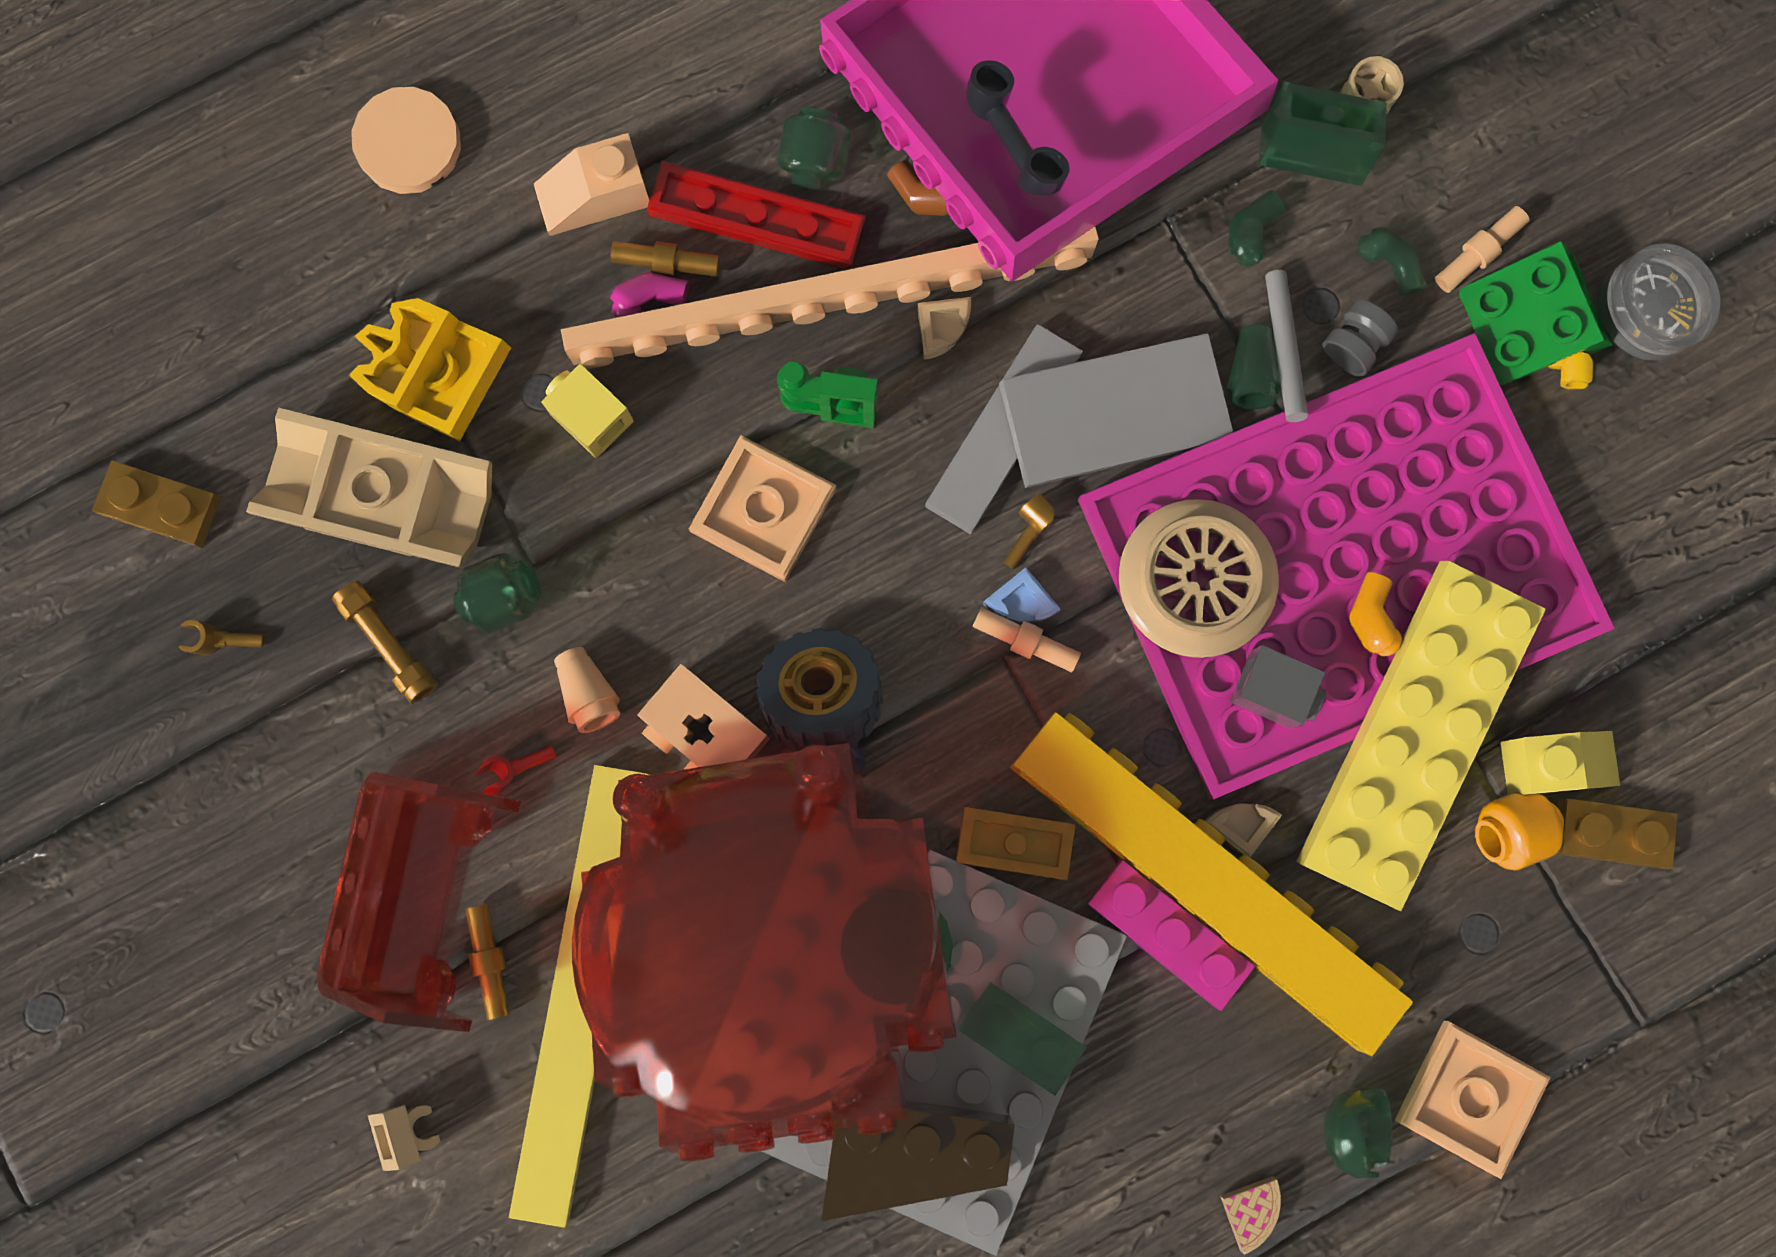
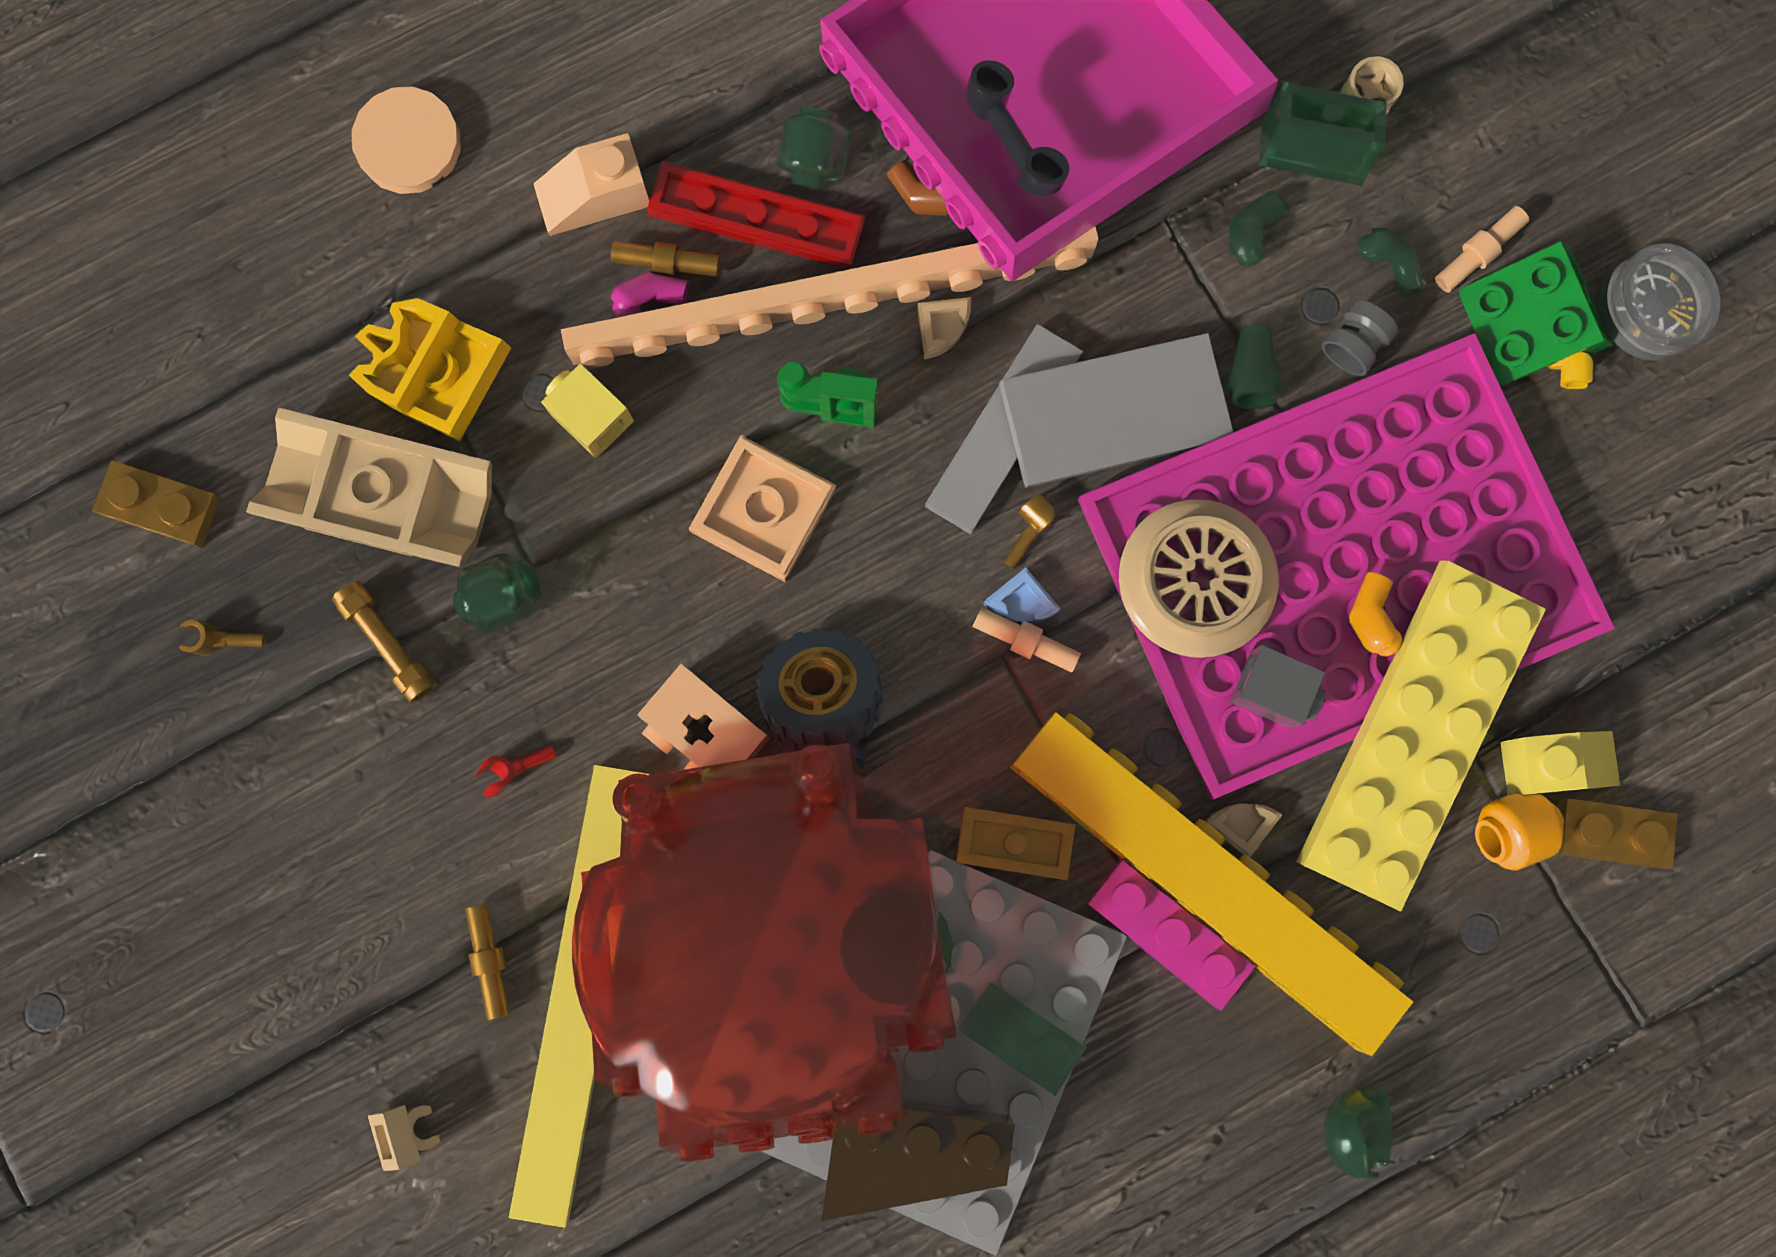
(396, 900): clear red windscreen -> none
(585, 691): light nougat cone -> none
(1253, 1212): tan tile -> none
(1286, 346): light grey bar -> none
(1472, 1099): light nougat tile -> none

